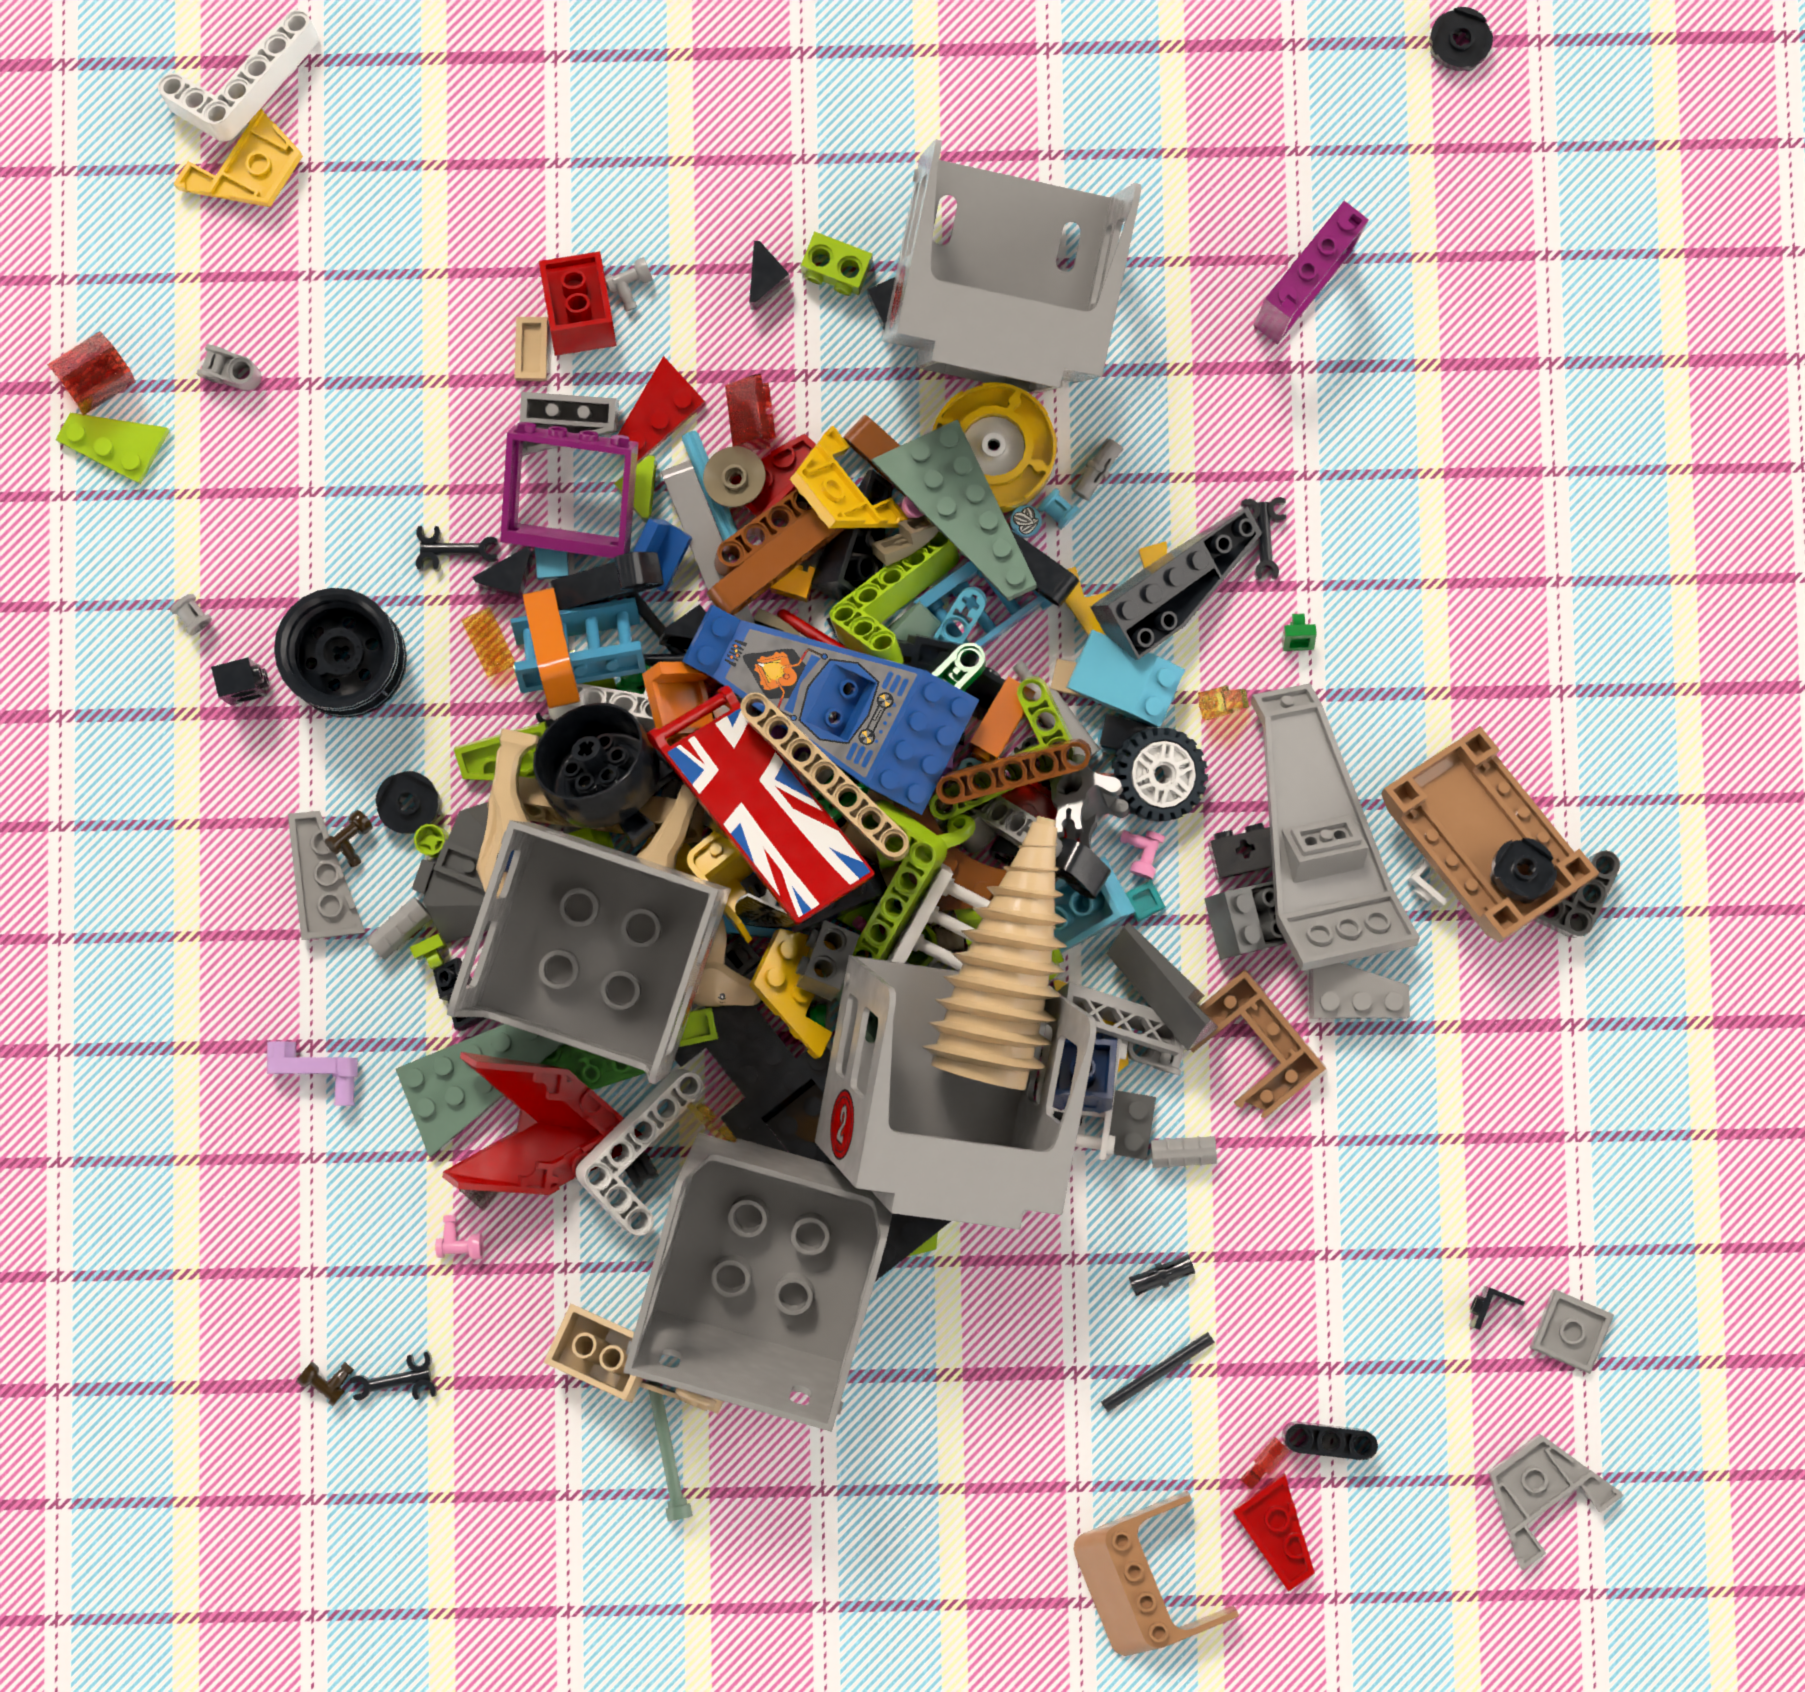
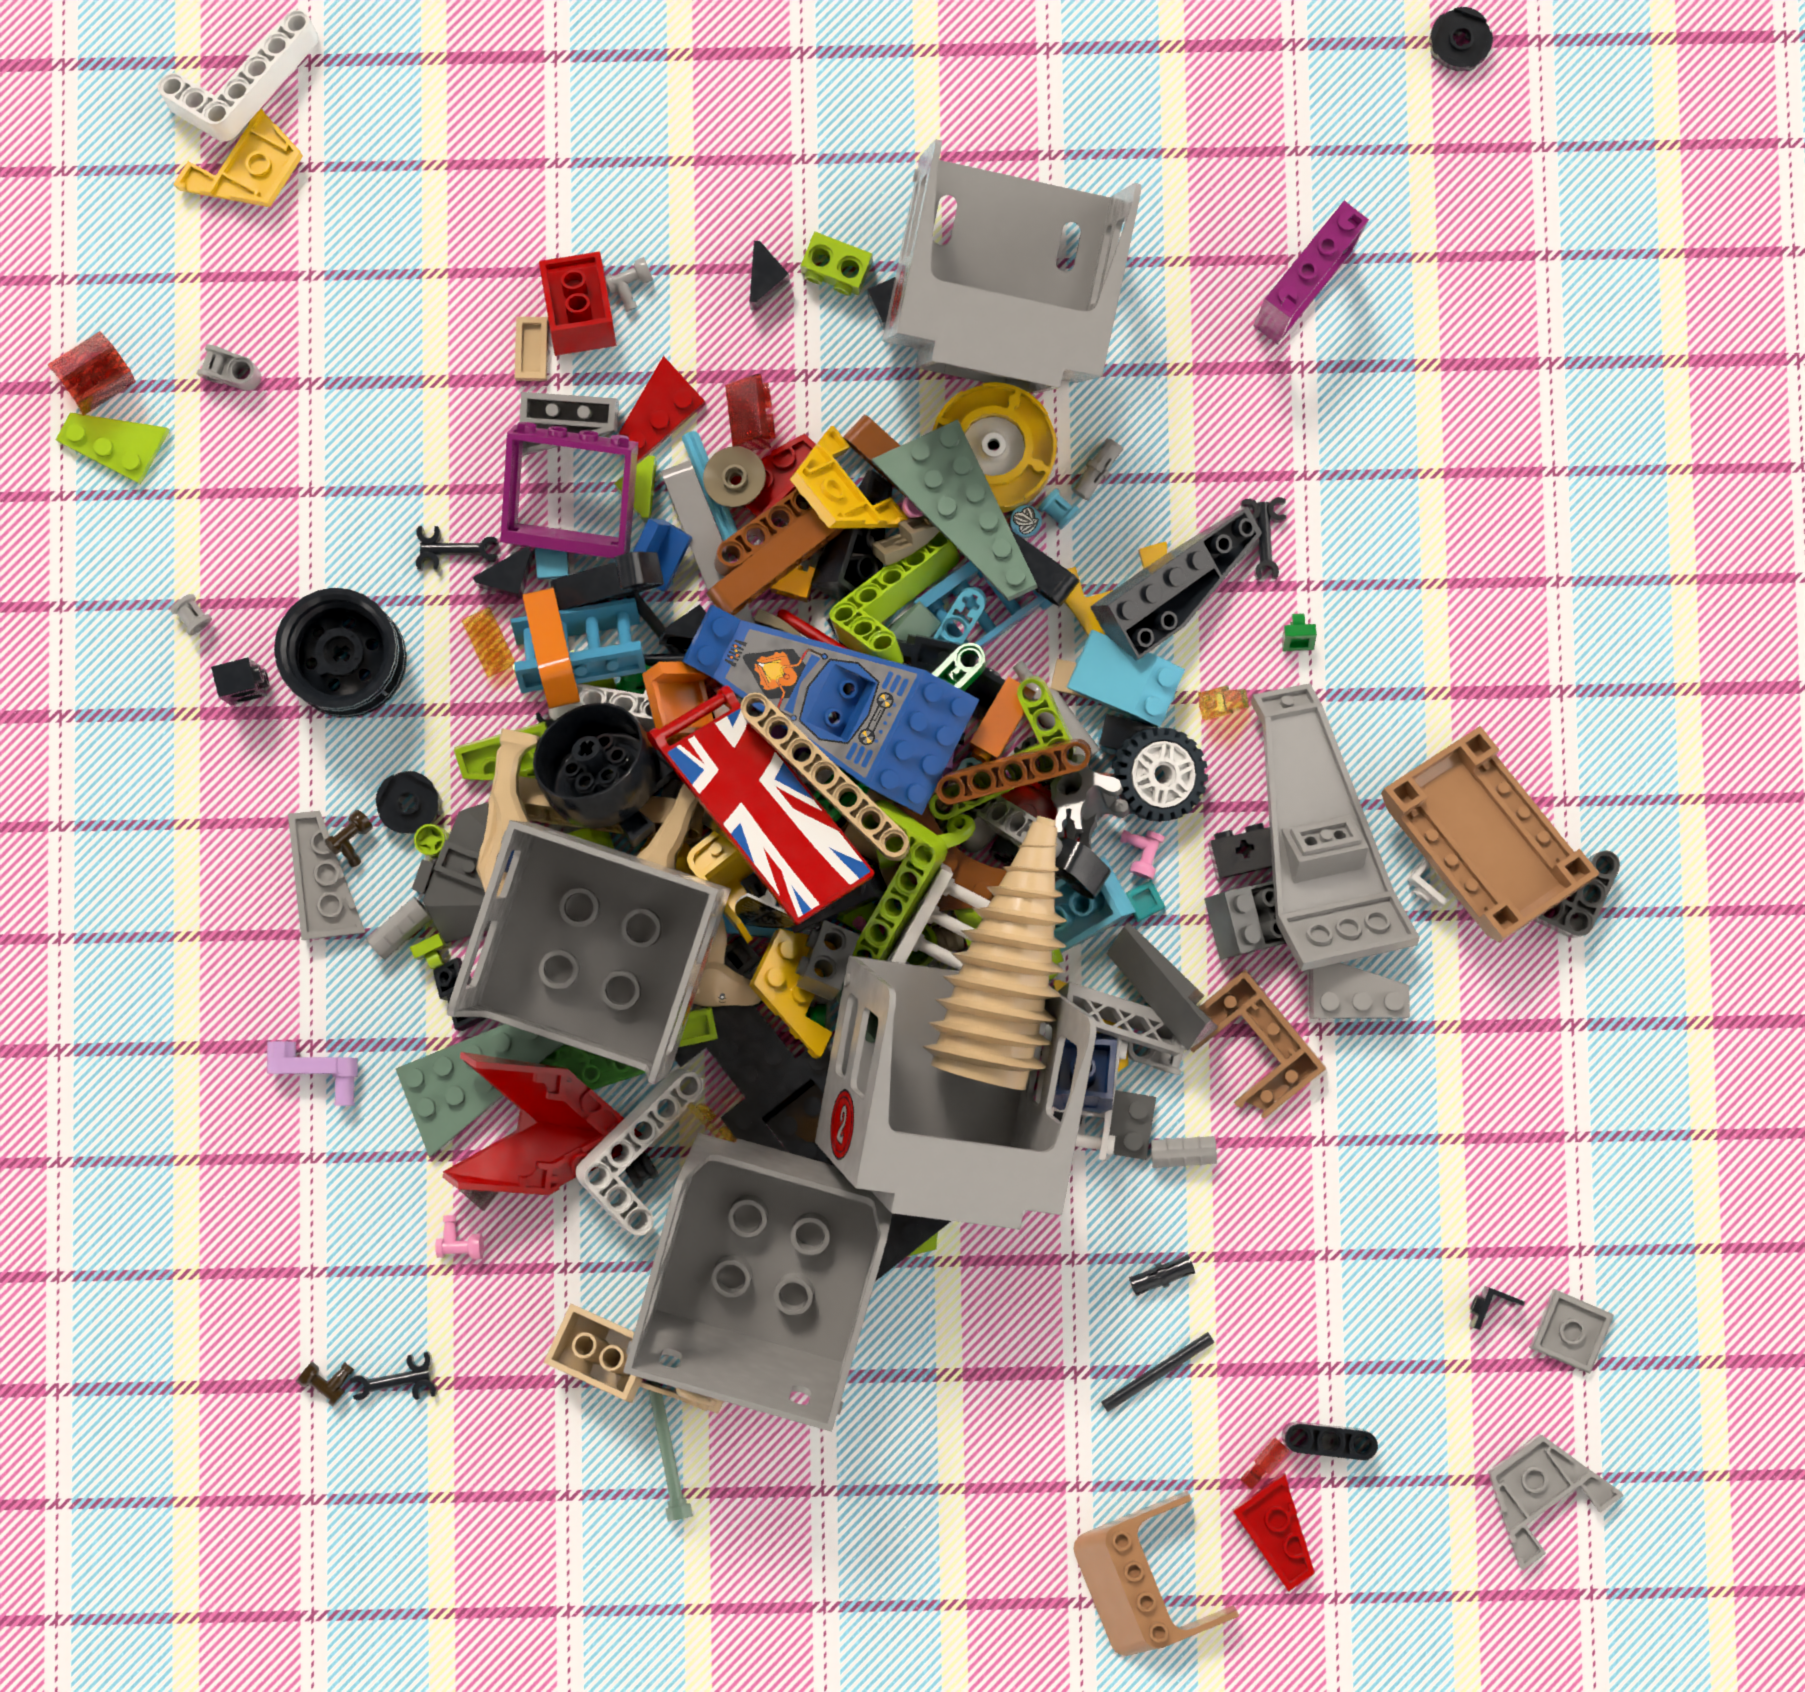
(1513, 883): black plate -> none

